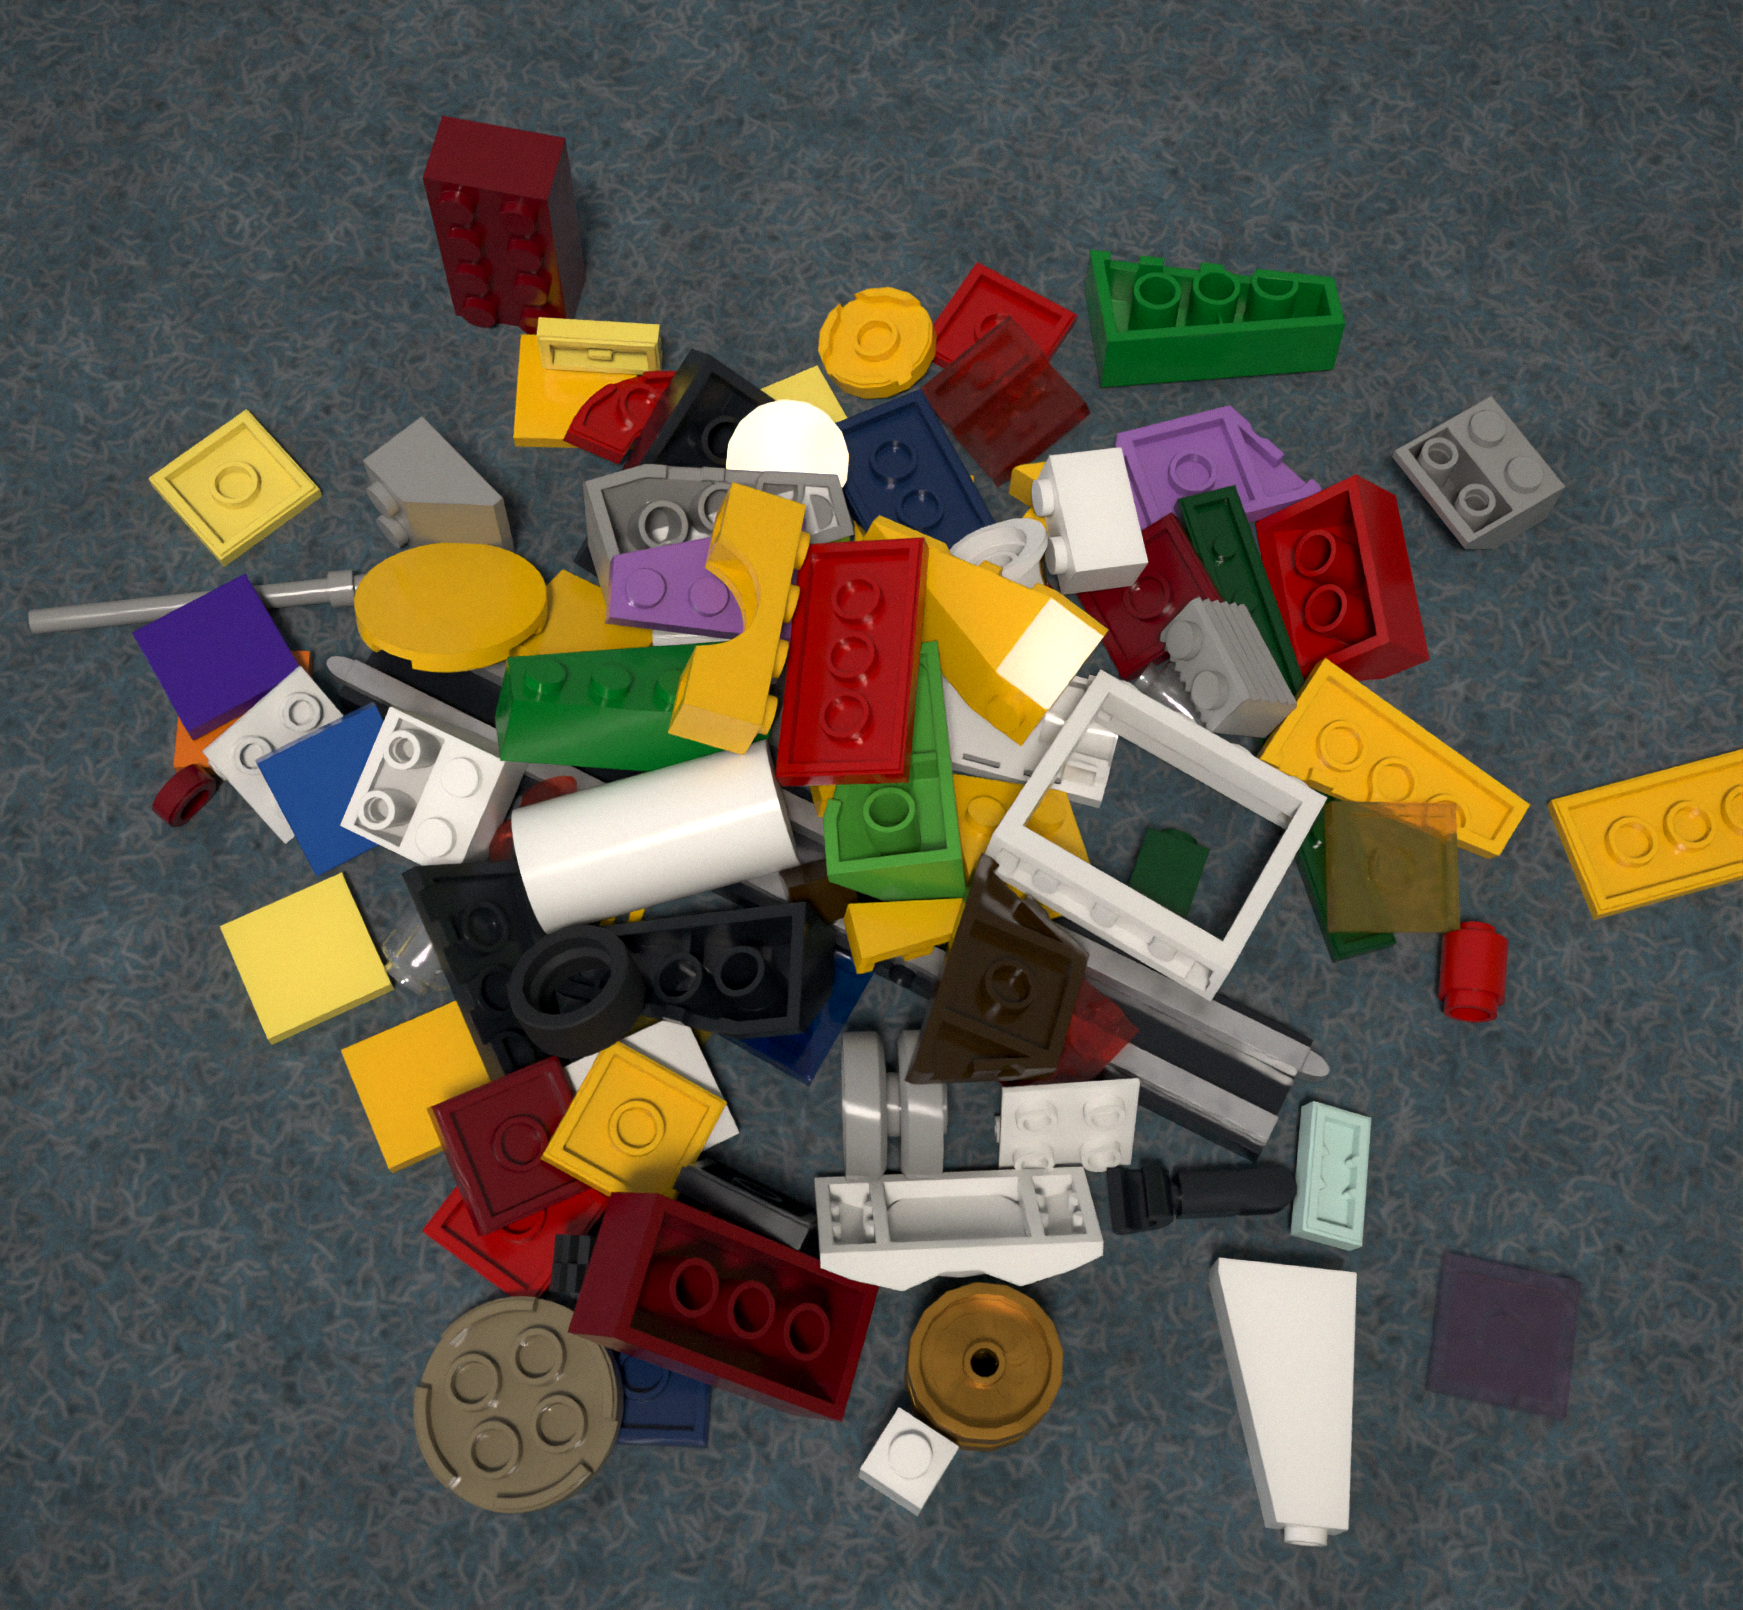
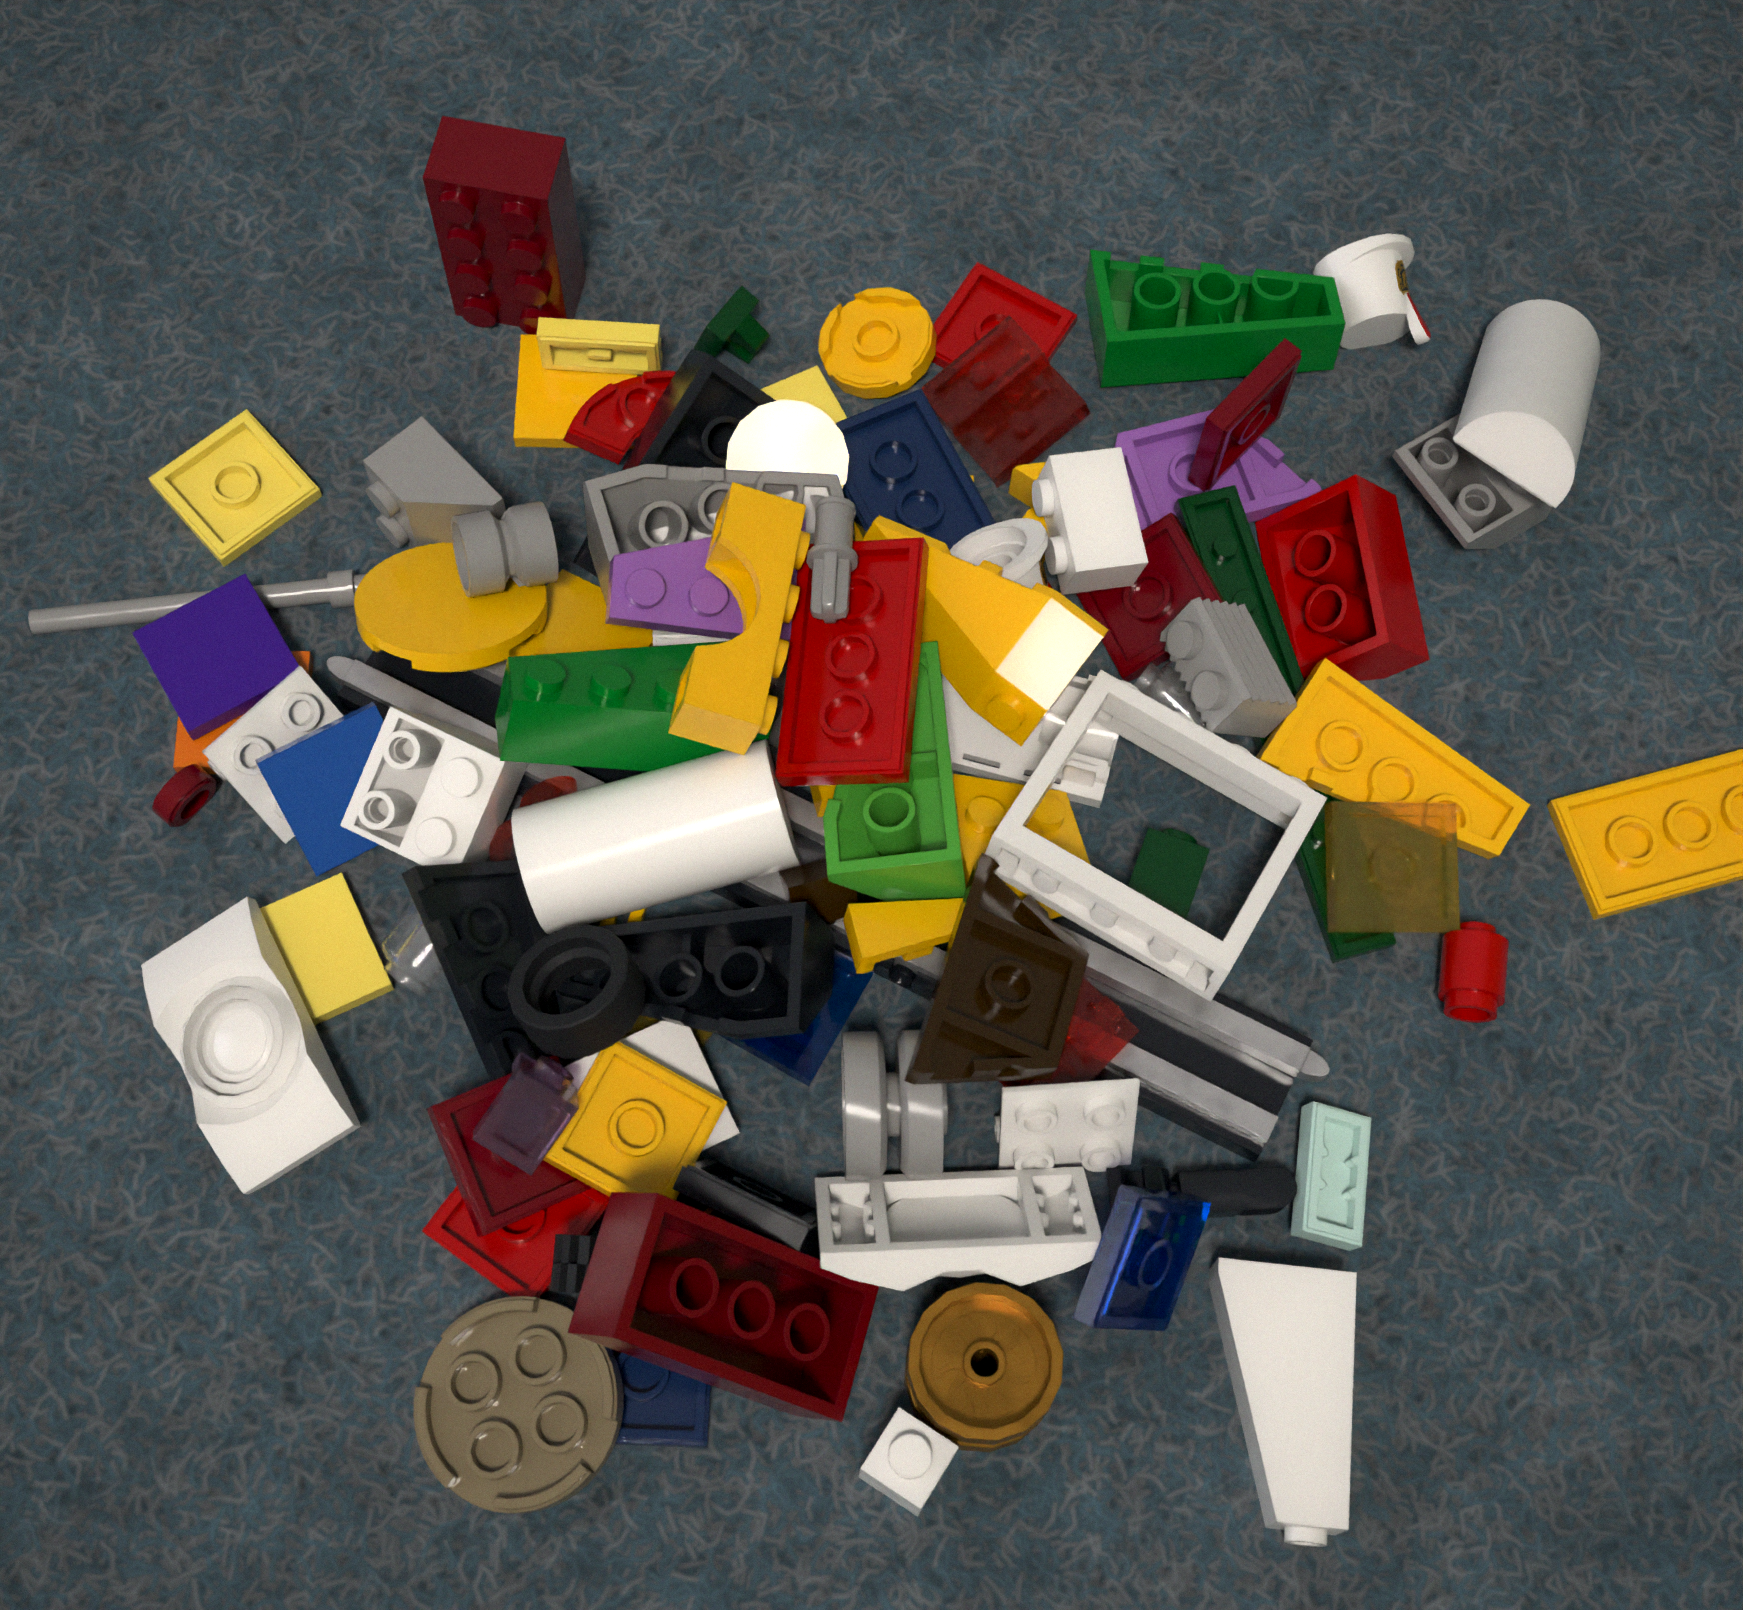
(247, 1048): none -> white slope
(409, 1071): yellow tile -> none
(495, 550): none -> light grey wheel
(529, 1112): none -> clear purple bracket
(734, 329): none -> dark green tile
(832, 558): none -> light grey axle
(1142, 1259): none -> clear blue tile
(1244, 415): none -> dark red tile
(1375, 291): none -> white hat
(1503, 1336): clear purple tile -> none
(1532, 396): none -> white brick

